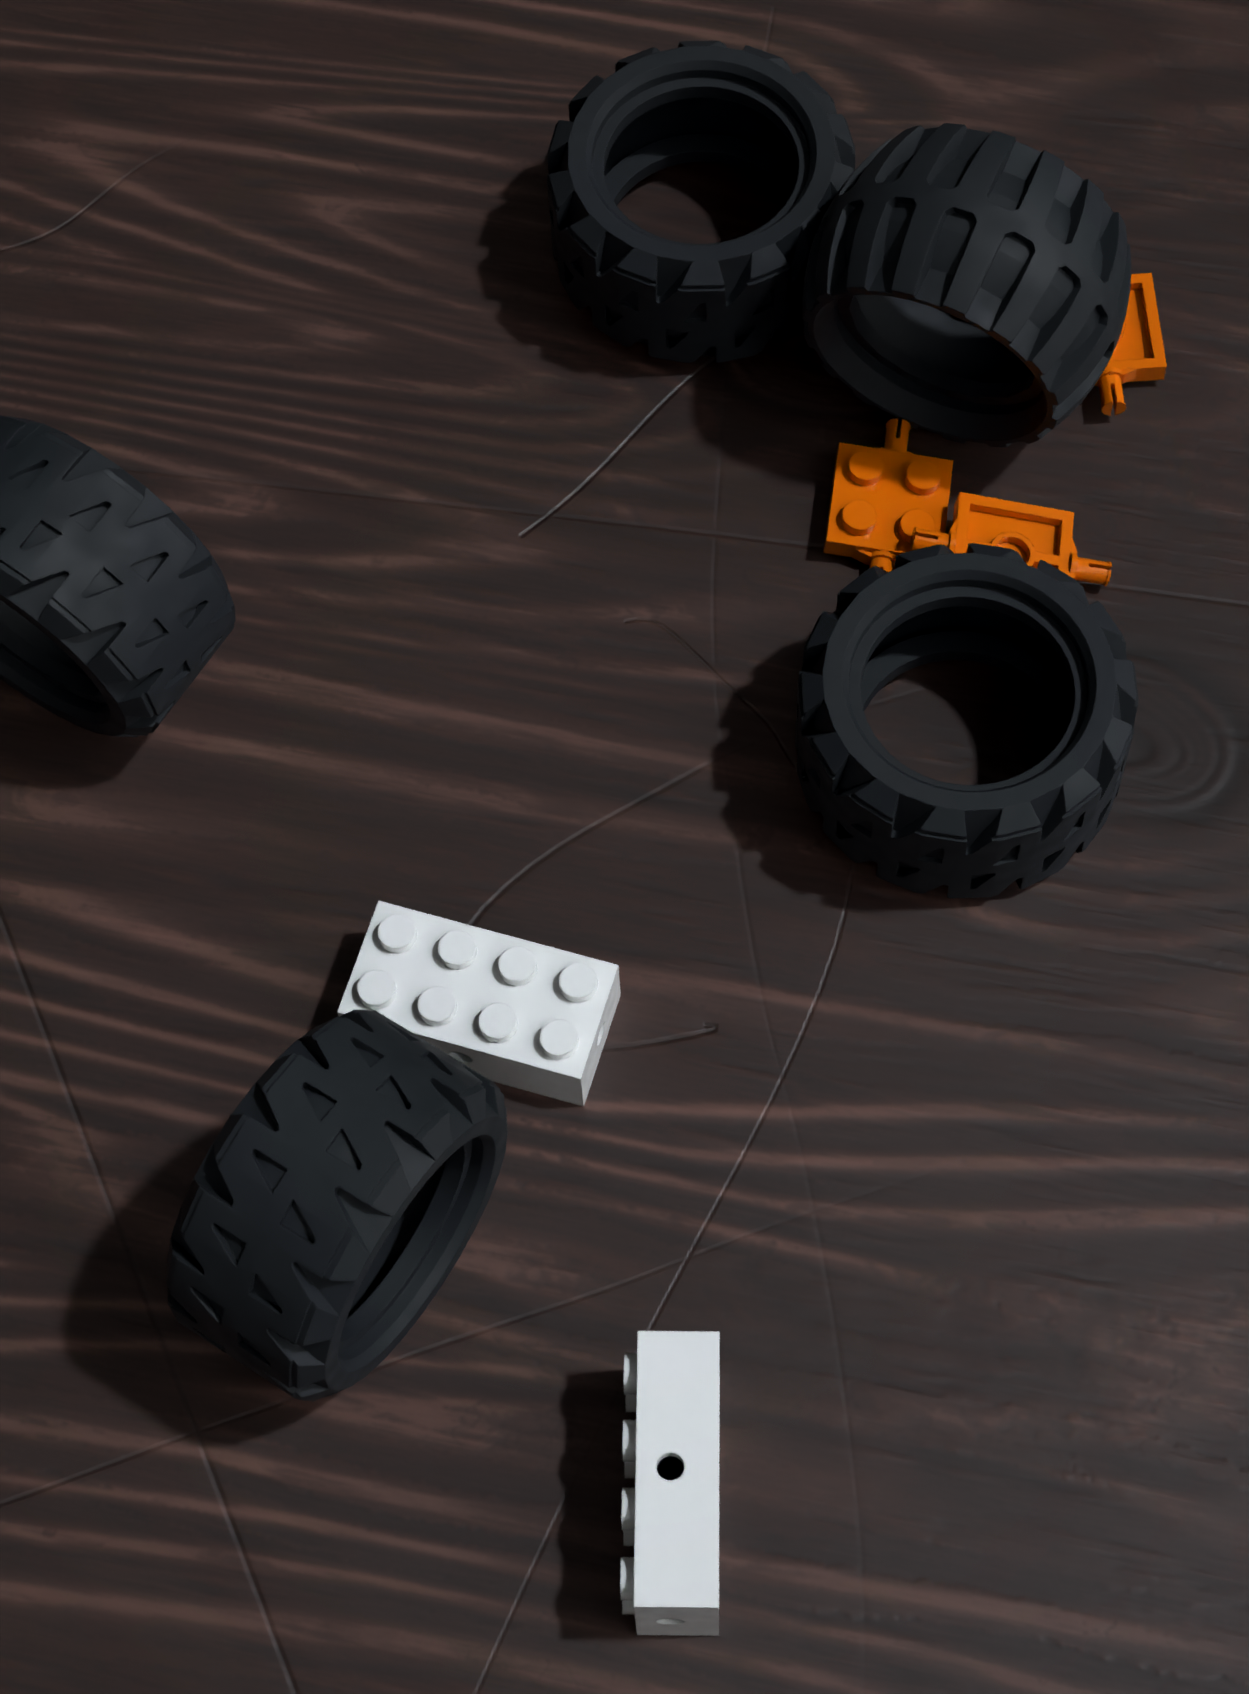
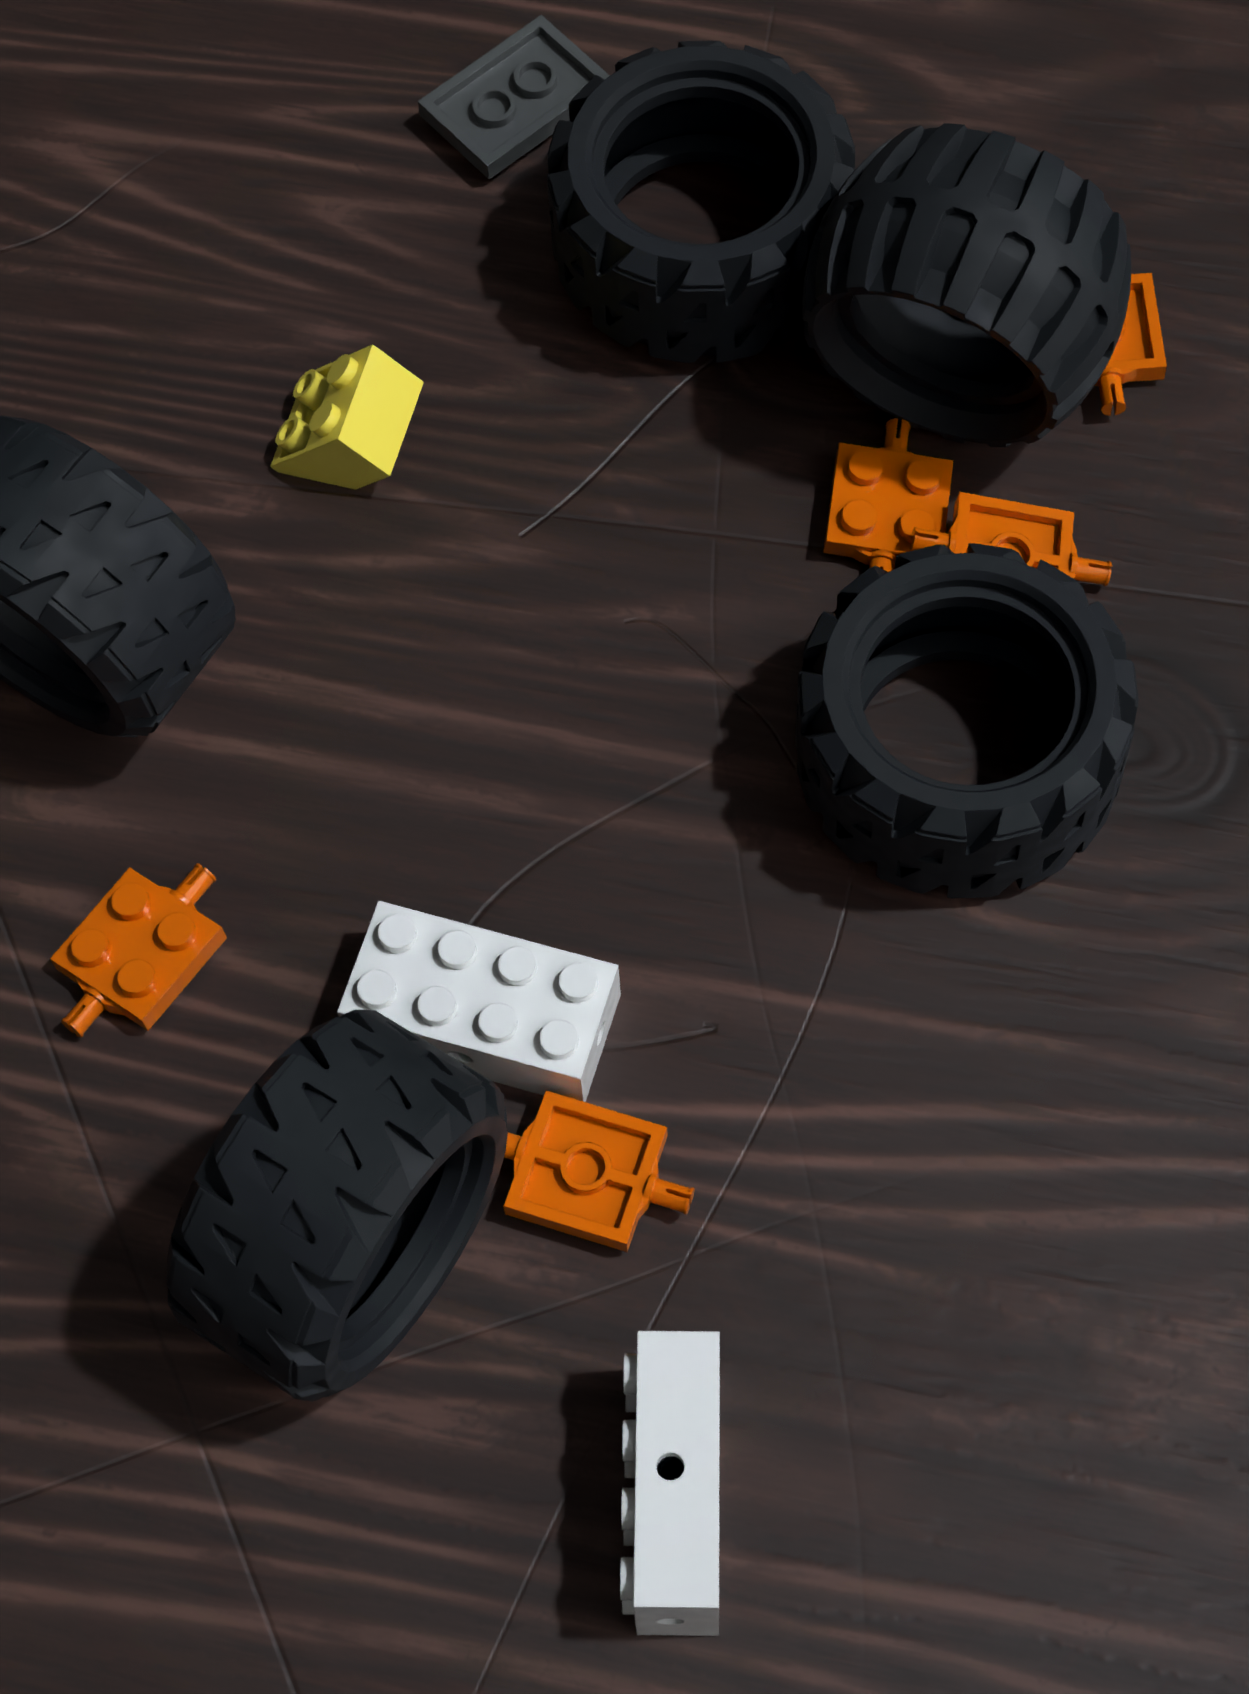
(138, 949): none -> orange plate
(348, 420): none -> light yellow slope
(510, 96): none -> dark grey plate
(589, 1171): none -> orange plate

